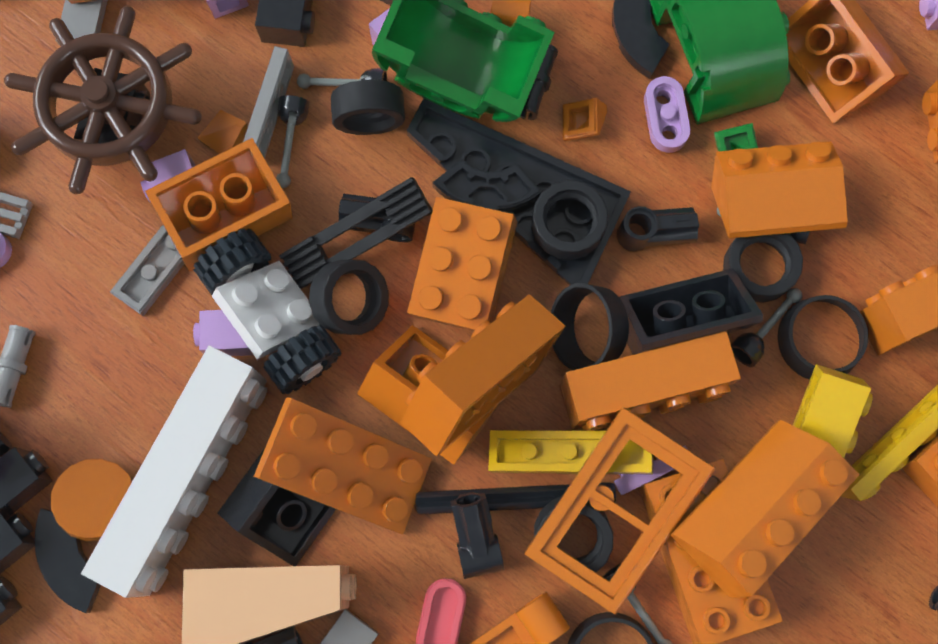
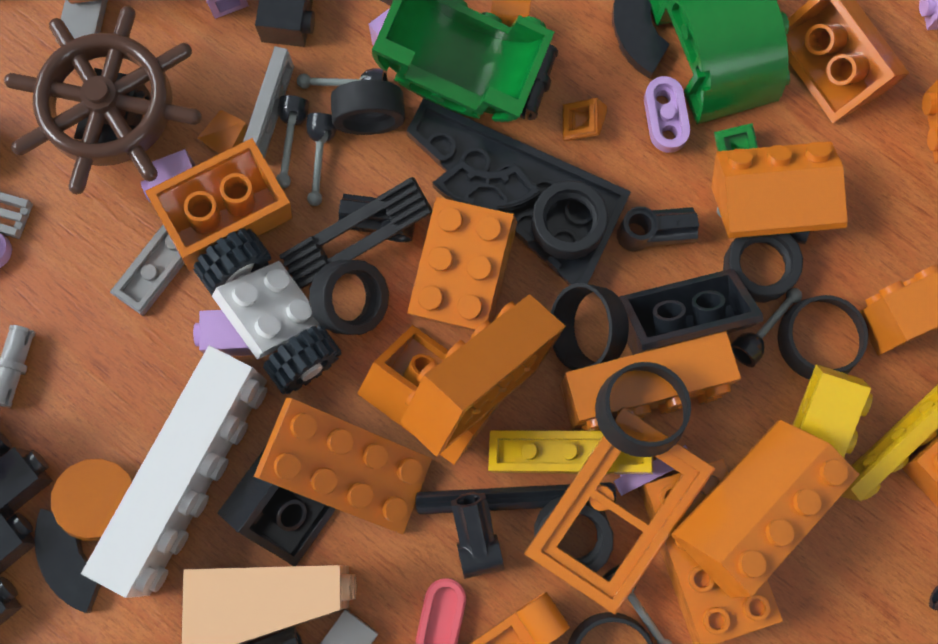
(321, 131): none -> hinge
(617, 436): none -> black tyre

